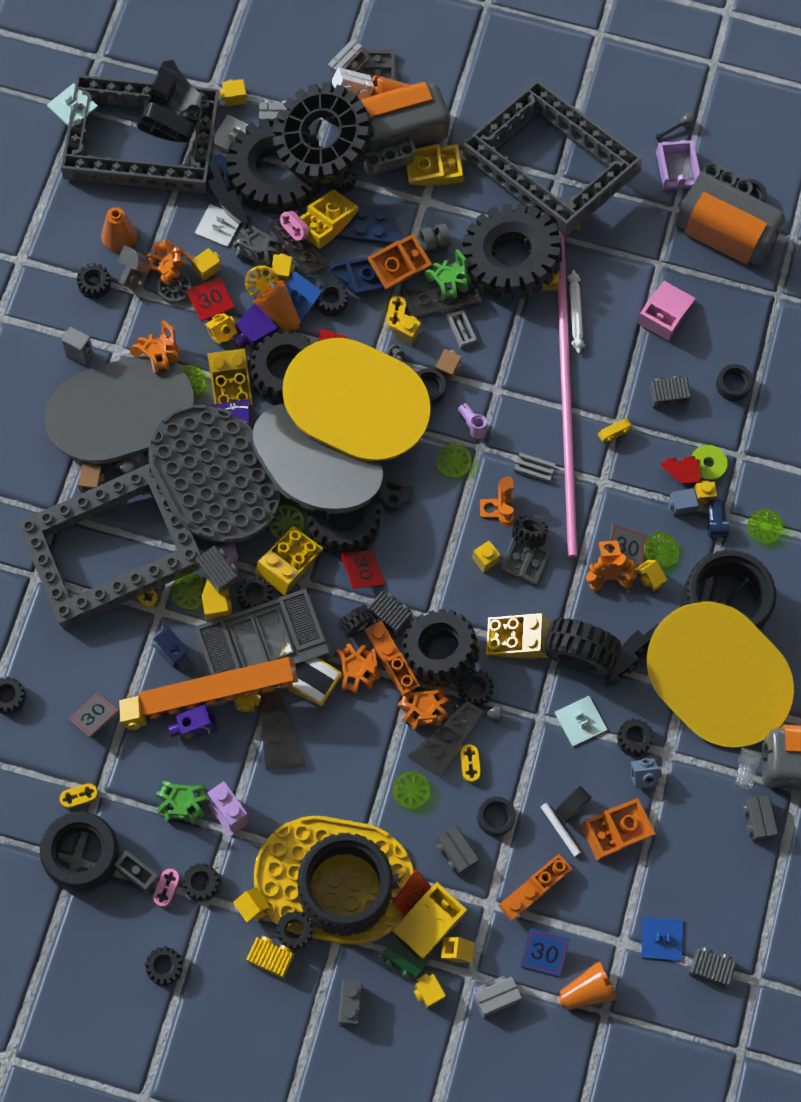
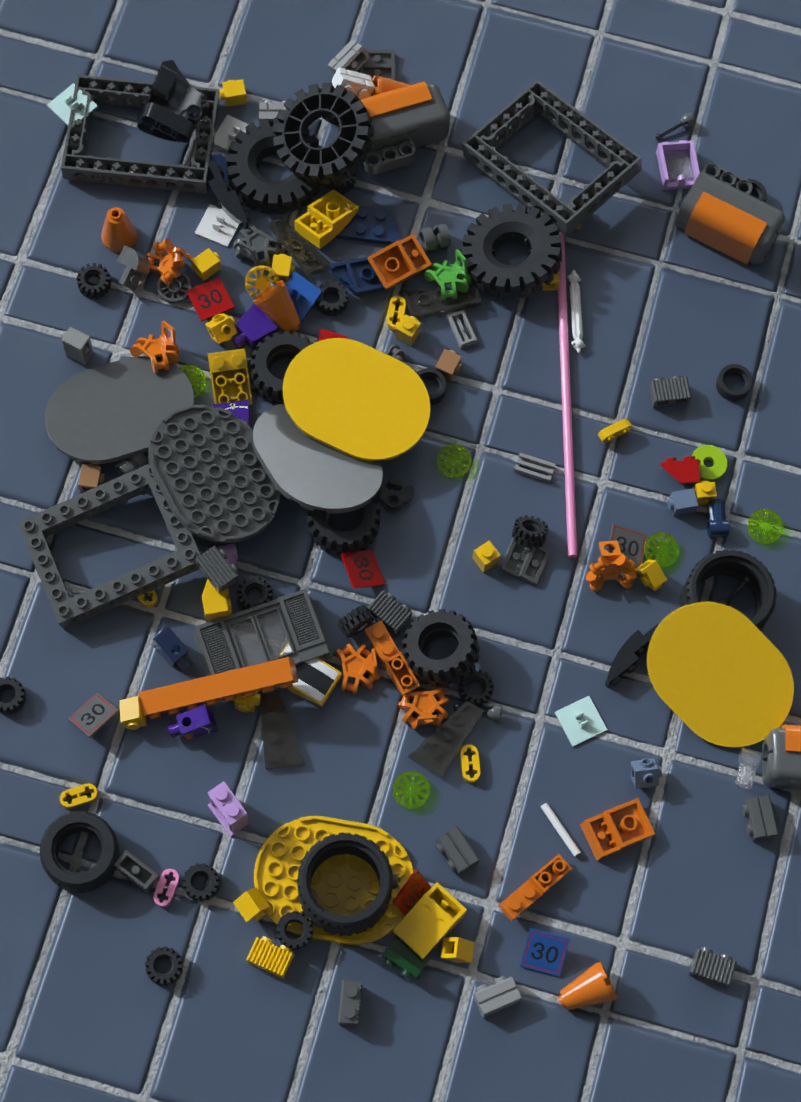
(181, 799): bright green piece -> none
(188, 591): clear neon green wheel -> none
(286, 522): clear neon green wheel -> none
(288, 560): yellow slope -> none
(295, 224): bright pink beam -> none
(428, 990): yellow brick -> none
(436, 166): yellow slope -> none
(476, 422): lavender pin -> none
(505, 512): orange piece -> none
(506, 805): black tyre -> none
(517, 636): yellow slope -> none
(573, 804): black tyre -> none
(582, 647): black tyre -> none
(640, 726): black tyre -> none
(662, 938): blue piece -> none
(665, 310): bright pink slope -> none

